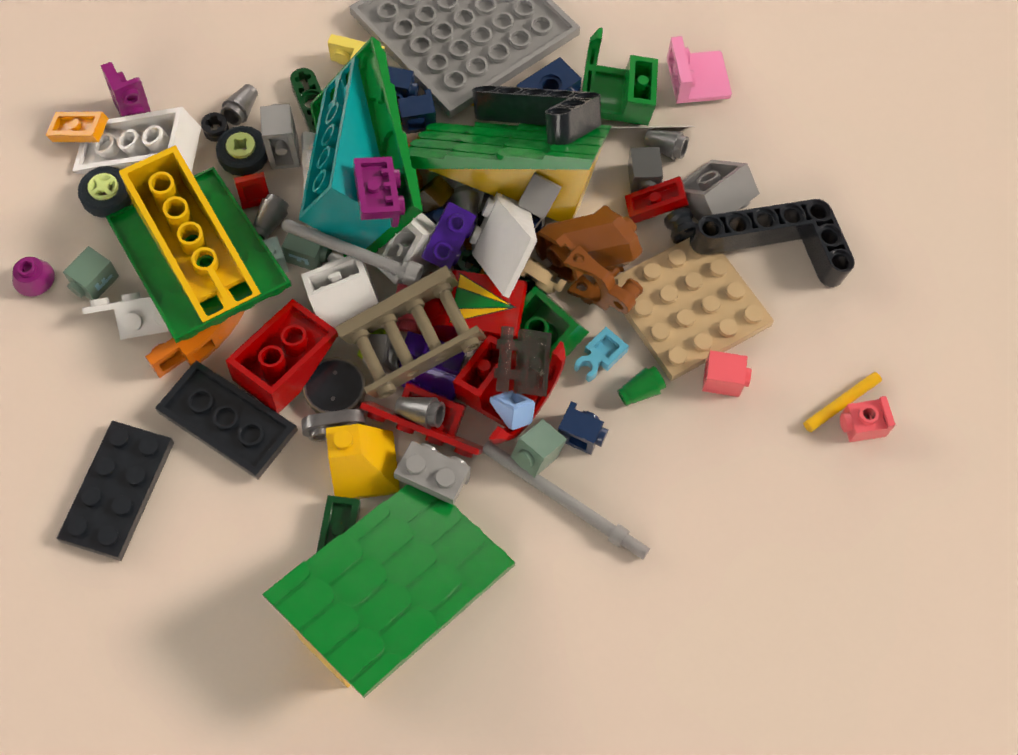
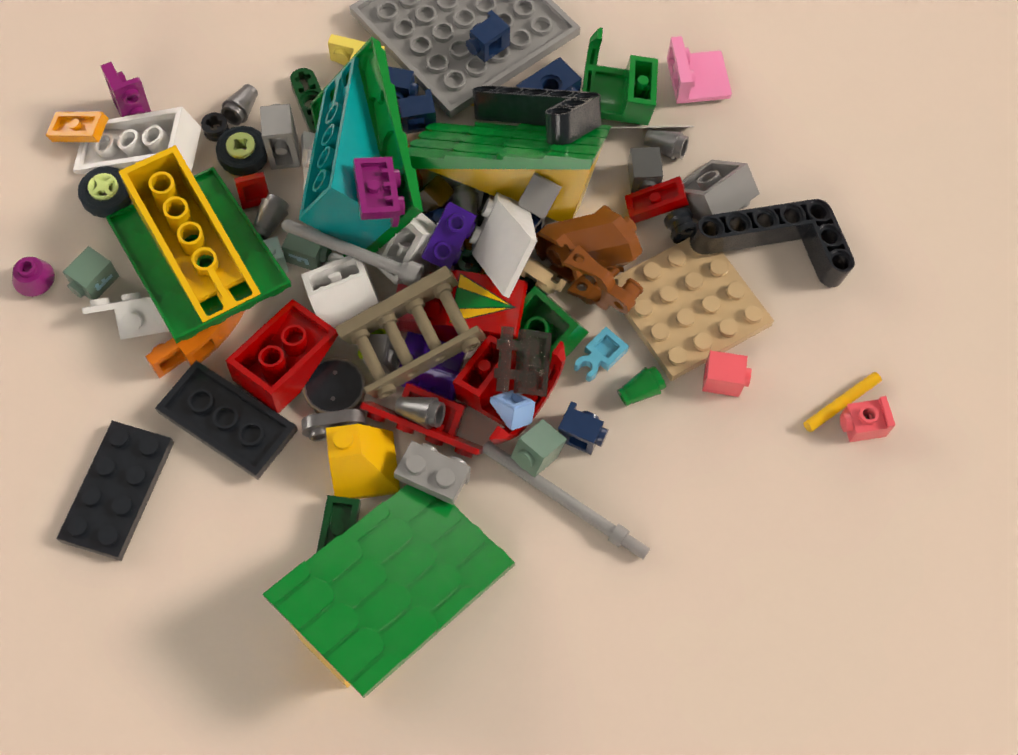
(489, 37): none -> dark blue brick

